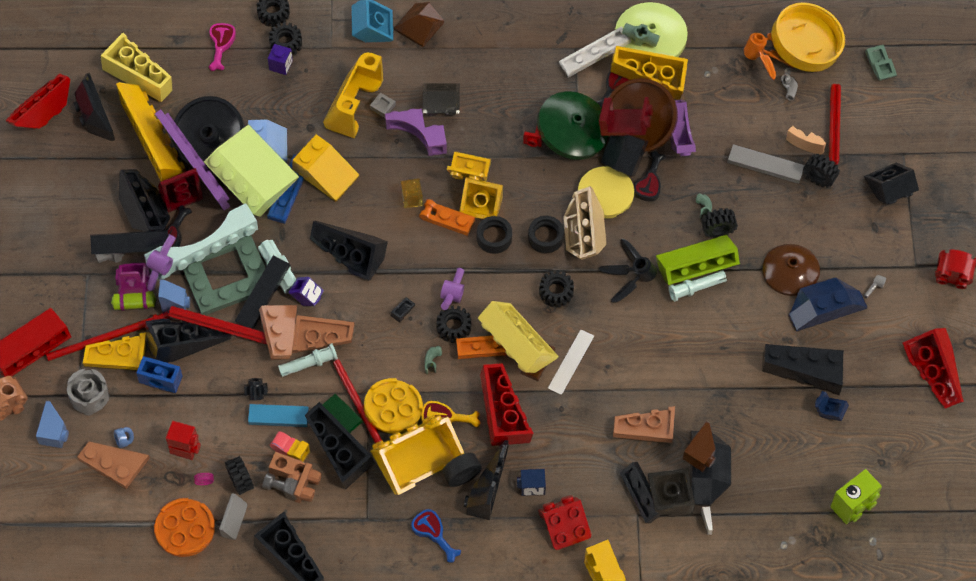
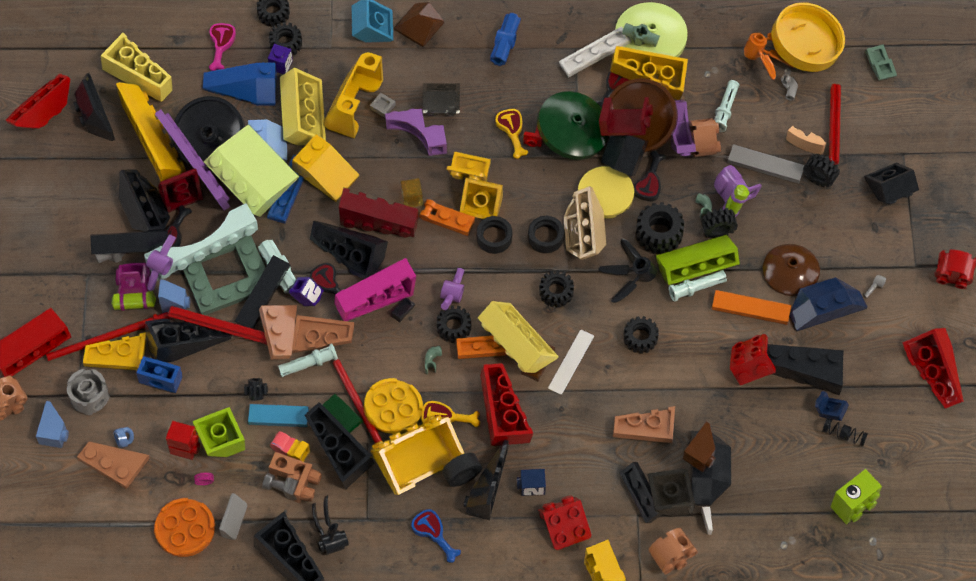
(220, 434): none -> lime slope
(239, 475): black tyre -> none
(248, 82): none -> blue wedge
(301, 107): none -> light yellow slope
(325, 277): none -> piece
(334, 539): none -> black plant
(376, 291): none -> dark pink wedge
(377, 215): none -> dark red wedge
(505, 39): none -> blue piece
(511, 123): none -> yellow piece
(641, 324): none -> black tyre
(662, 215): none -> black tyre
(672, 550): none -> nougat brick
(705, 137): none -> nougat brick
(726, 105): none -> light aqua pin
(734, 189): none -> medium lavender piece
(750, 360): none -> red bracket
(751, 307): none -> orange tile
(845, 432): none -> black piece

